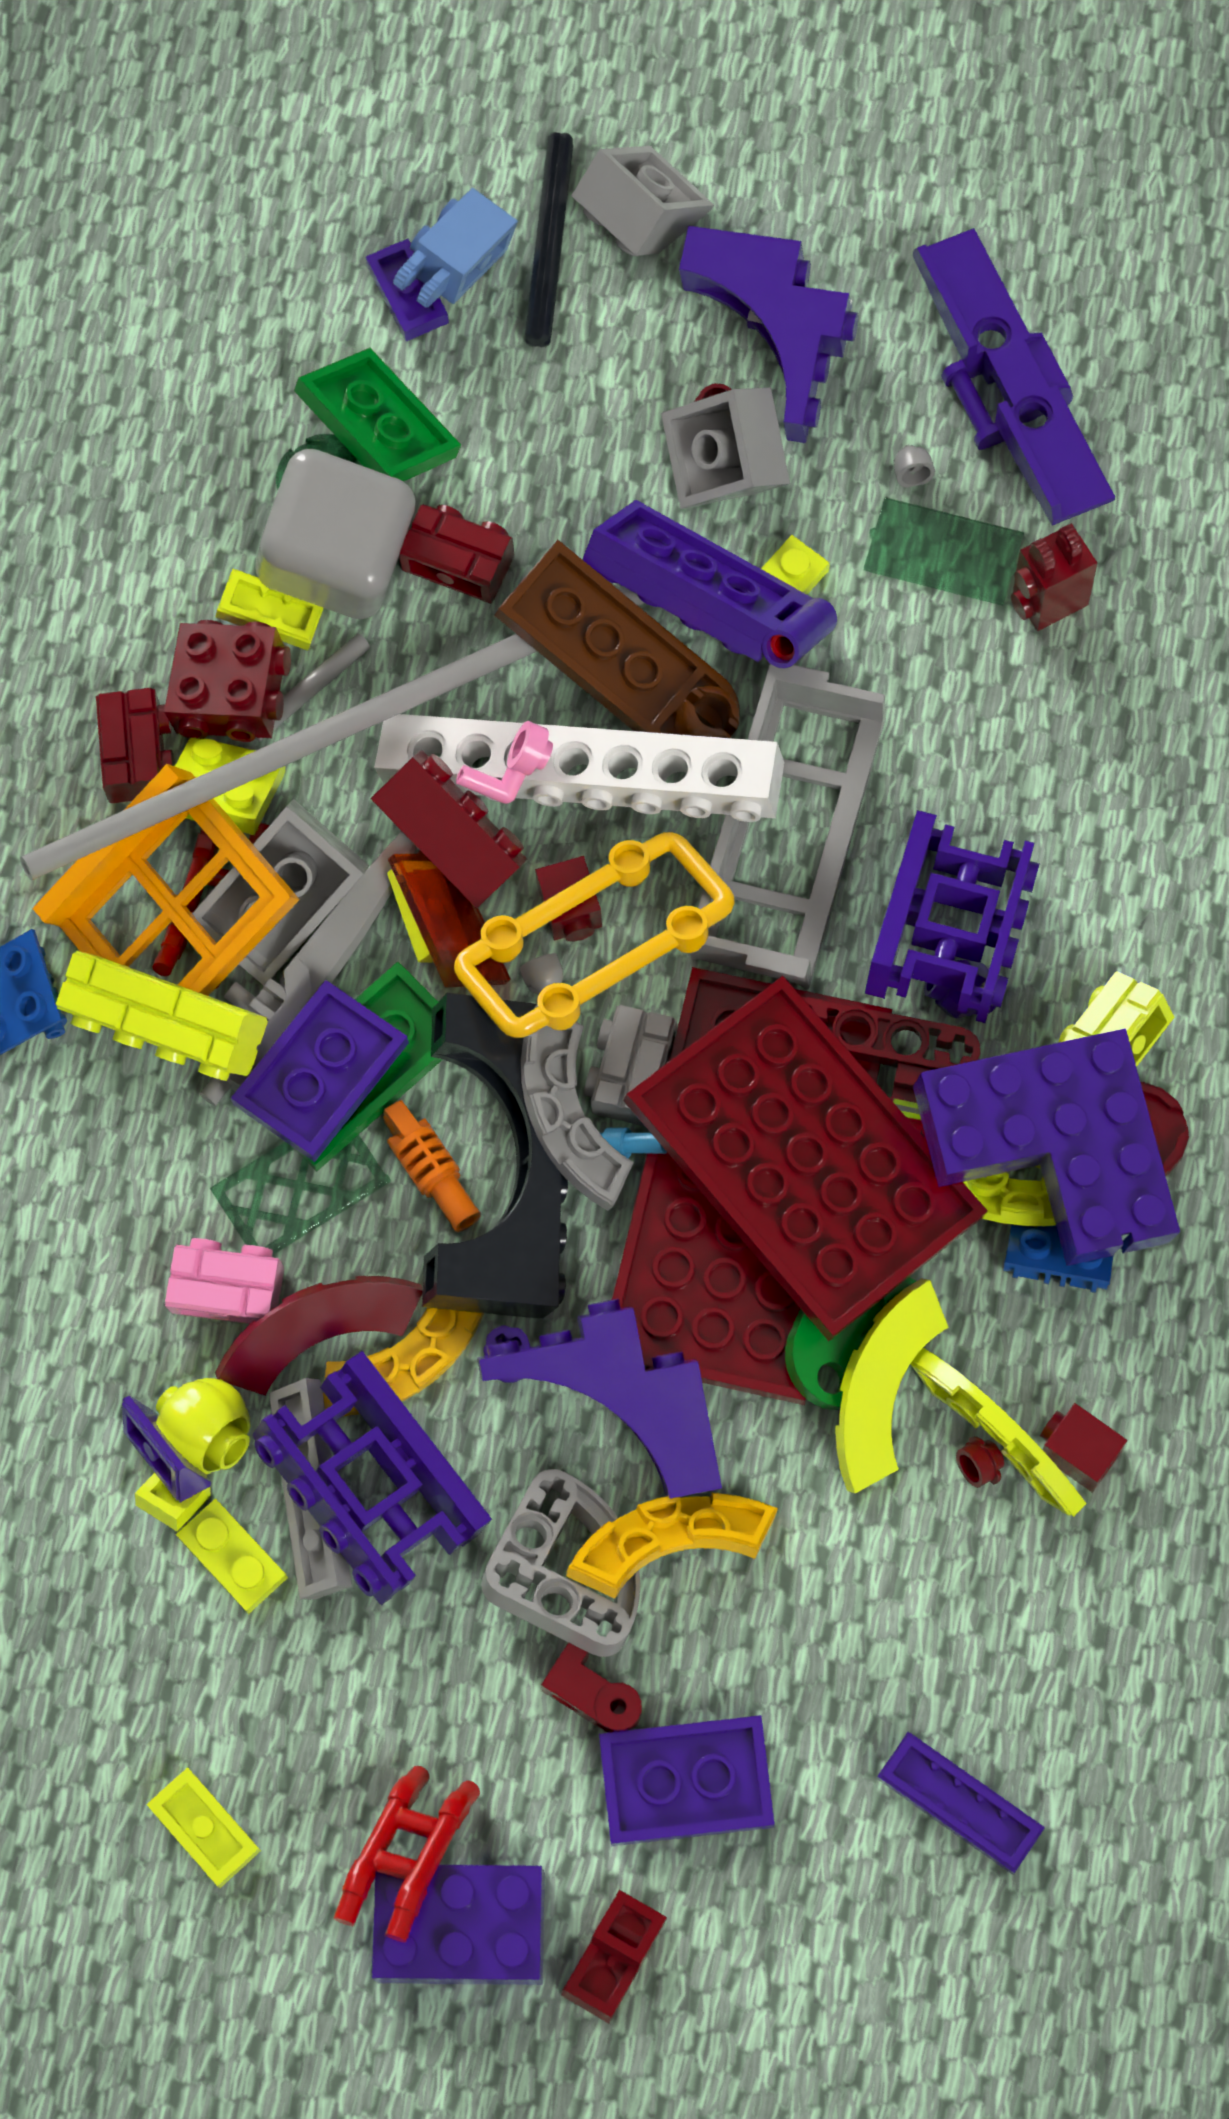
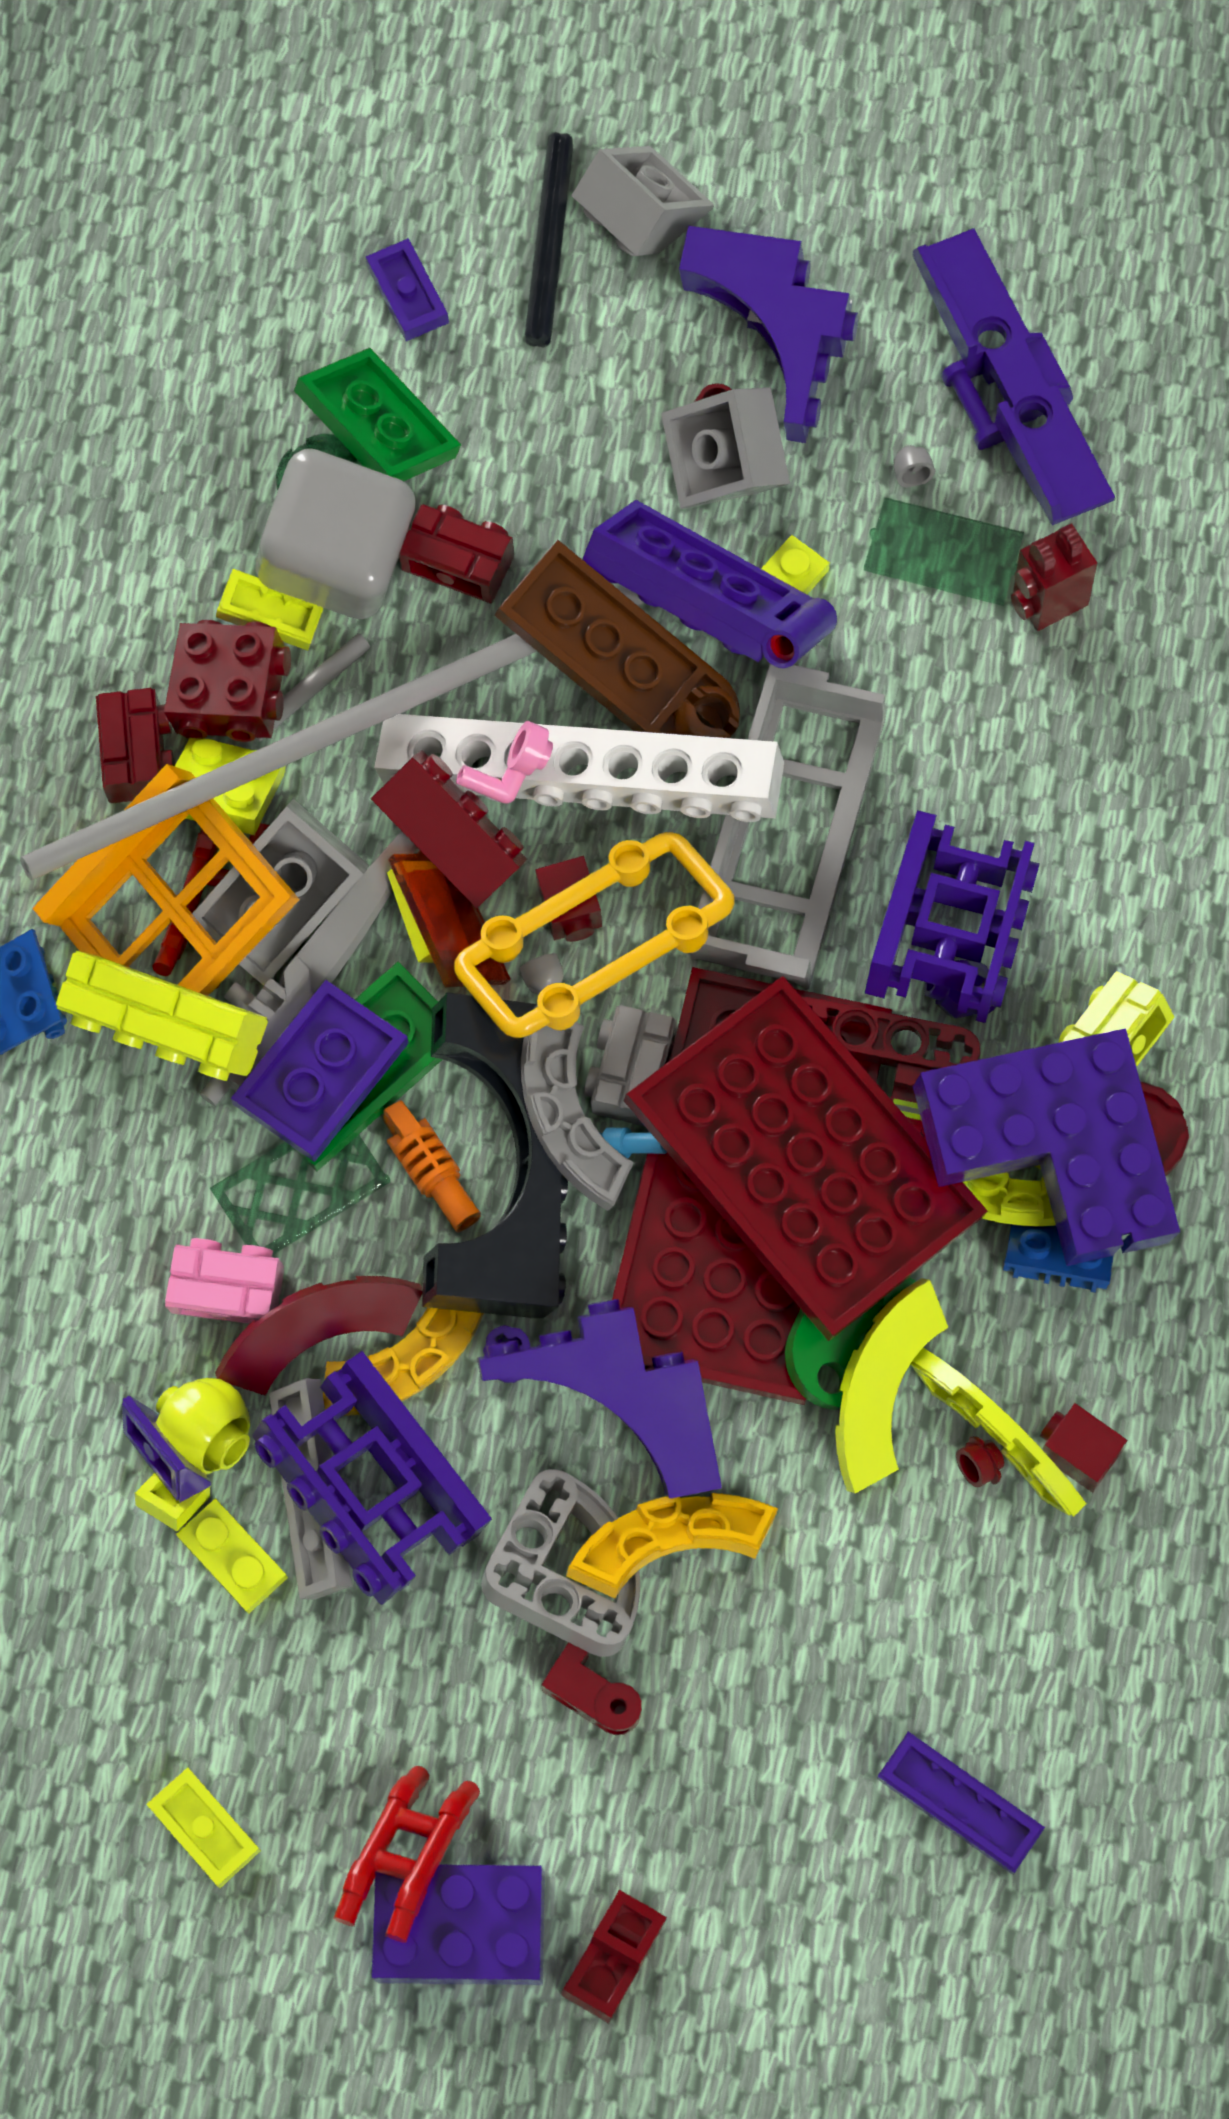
(457, 248): medium blue hinge -> none
(686, 1780): dark purple plate -> none

